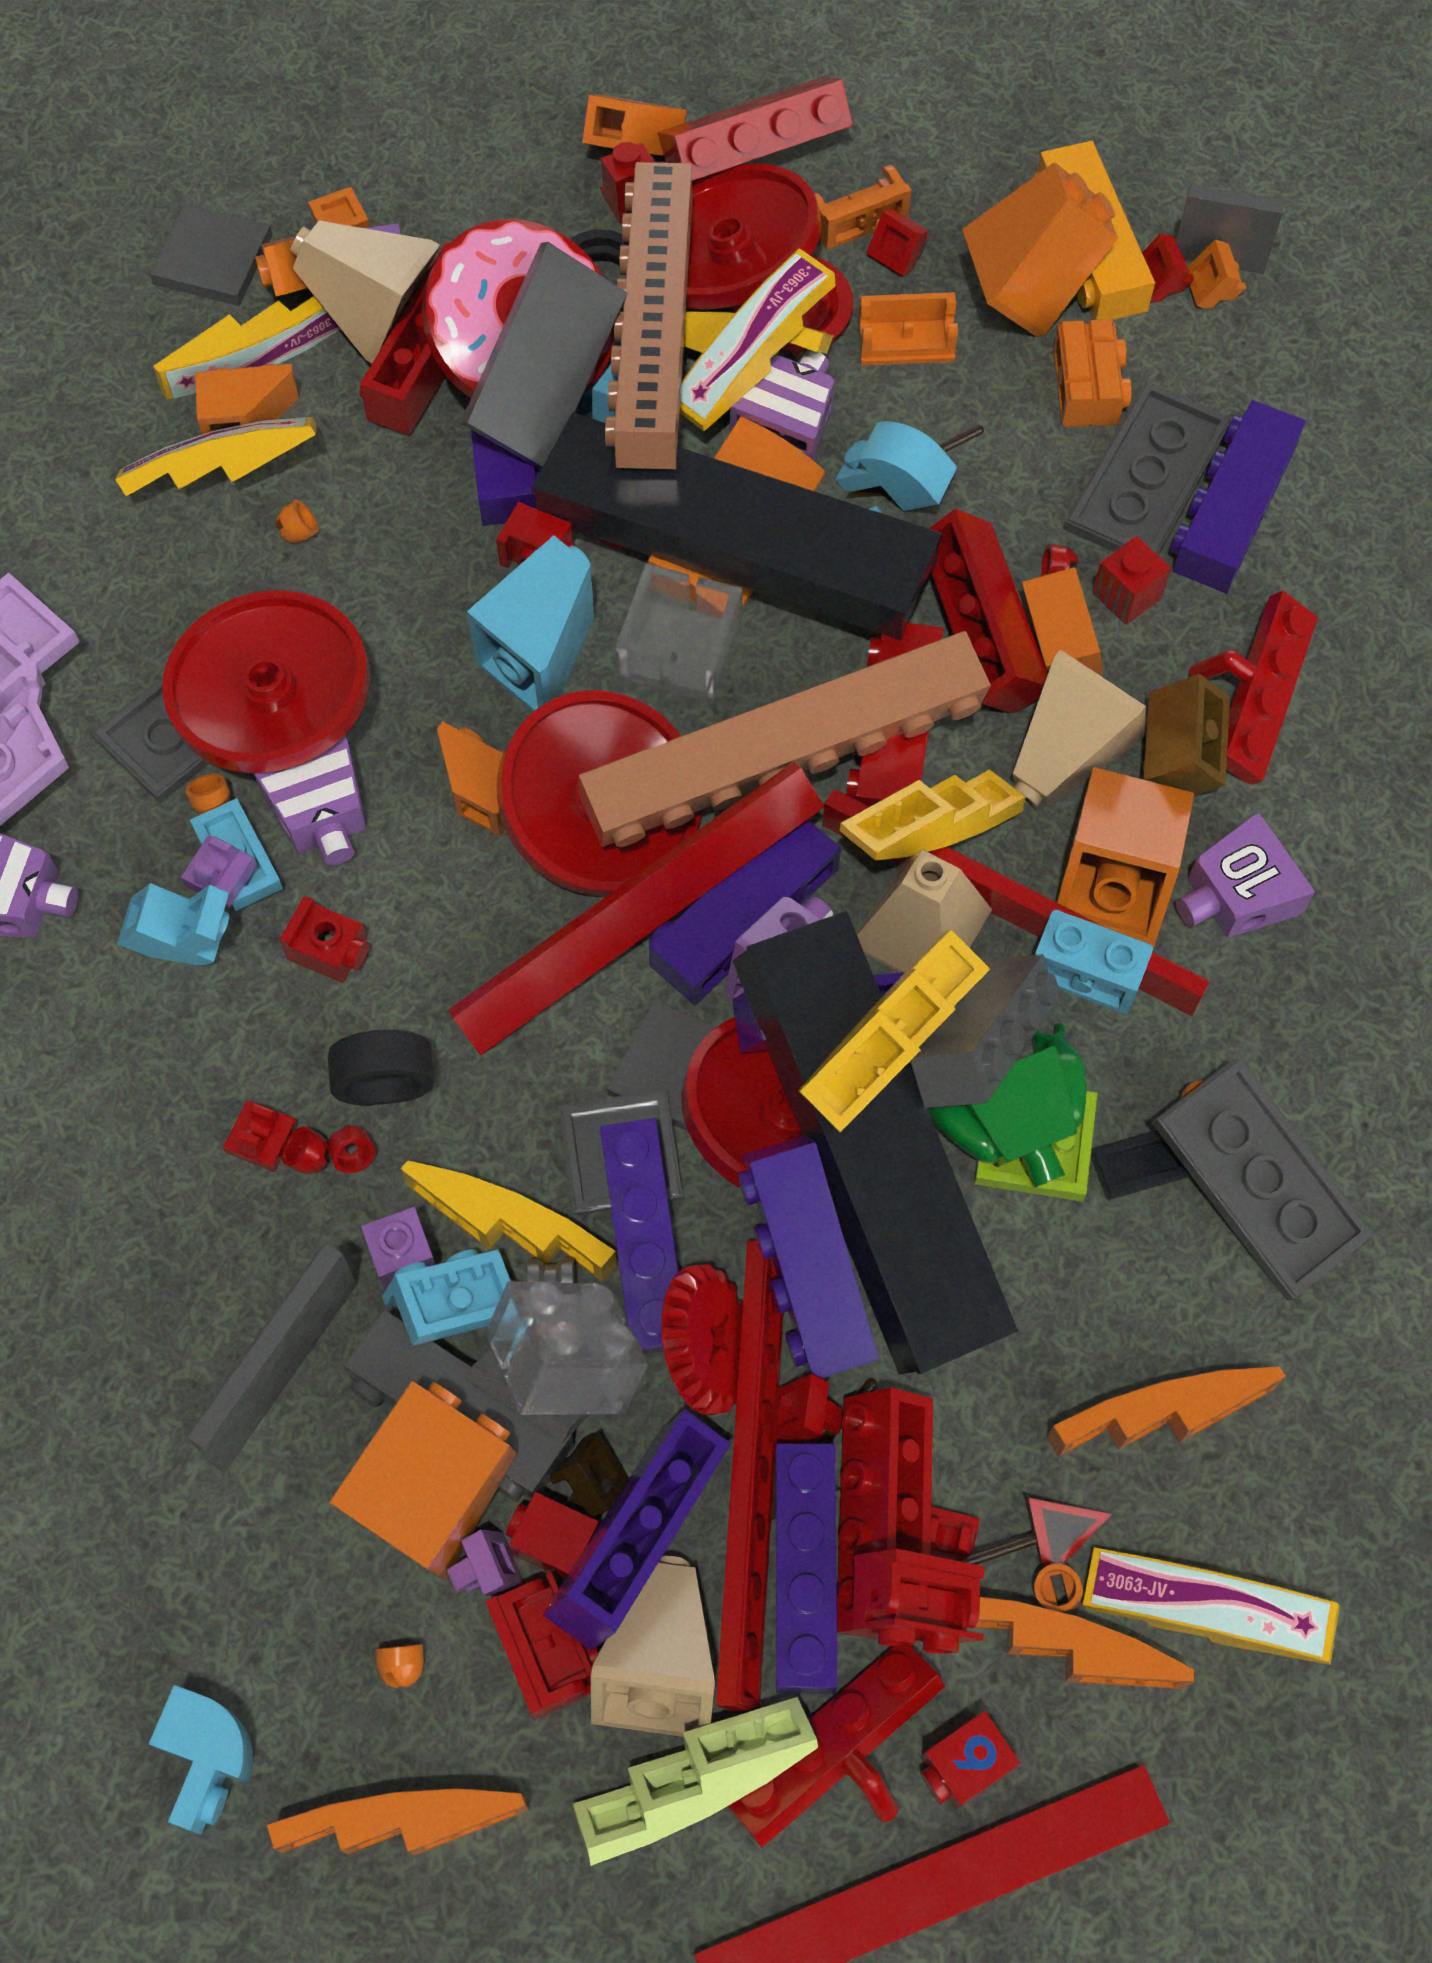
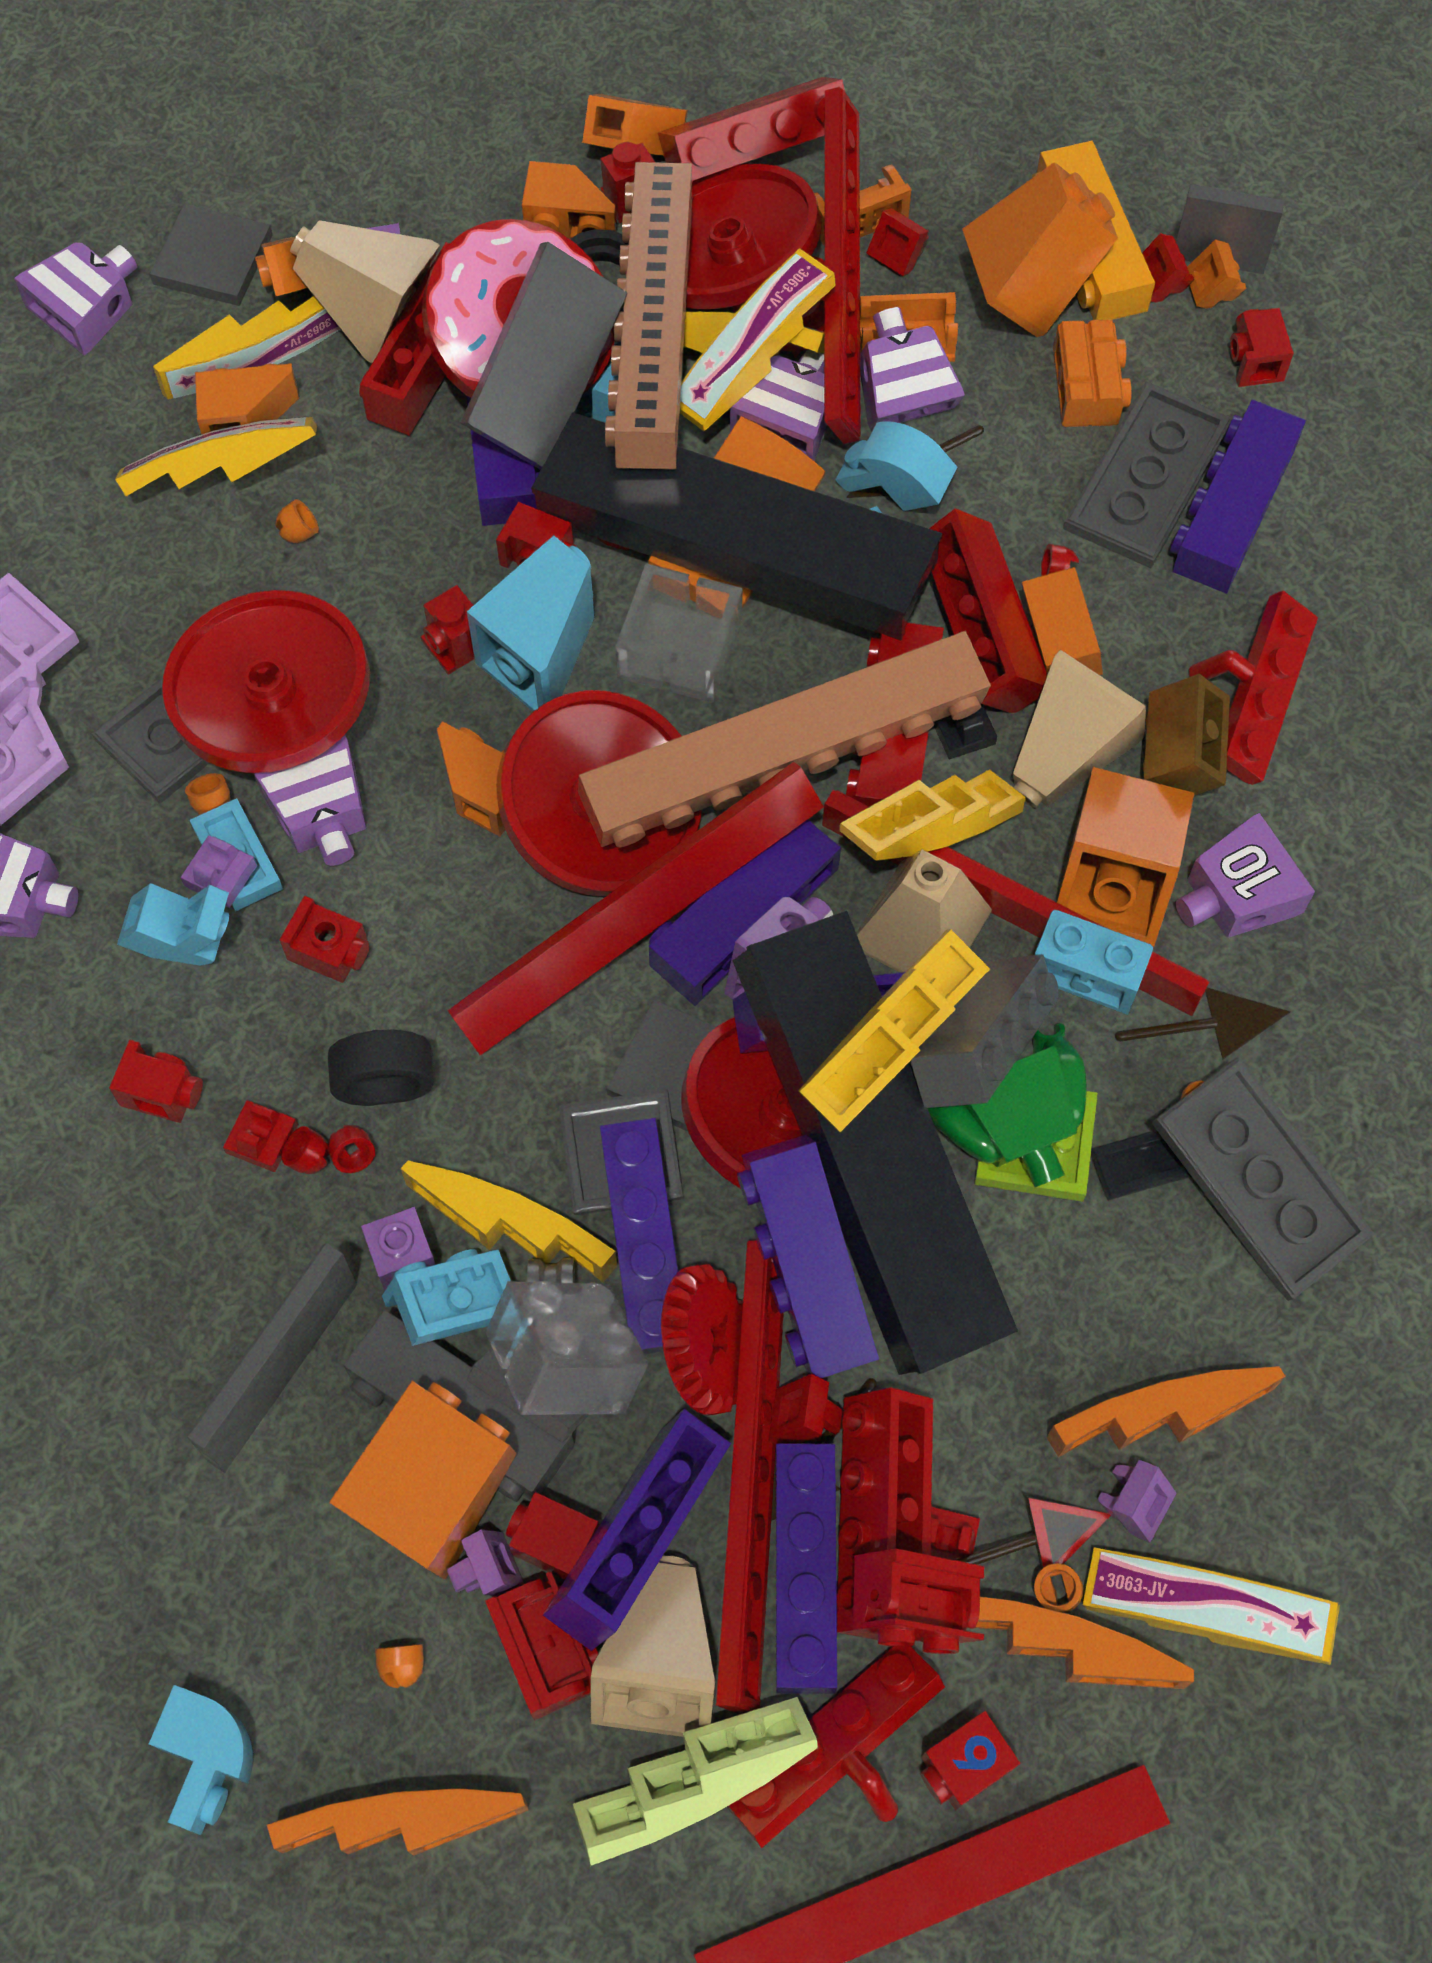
(79, 292): none -> medium lavender torso
(155, 1084): none -> red brick
(339, 208): orange tile -> none
(448, 629): none -> red brick
(565, 200): none -> orange slope
(592, 1476): dark brown tile -> none
(842, 257): none -> red tile
(906, 372): none -> medium lavender torso
(965, 734): none -> black tile
(1131, 580): red brick -> none
(1141, 1501): none -> medium lavender tile
(1233, 1017): none -> dark brown piece
(1261, 347): none -> red brick

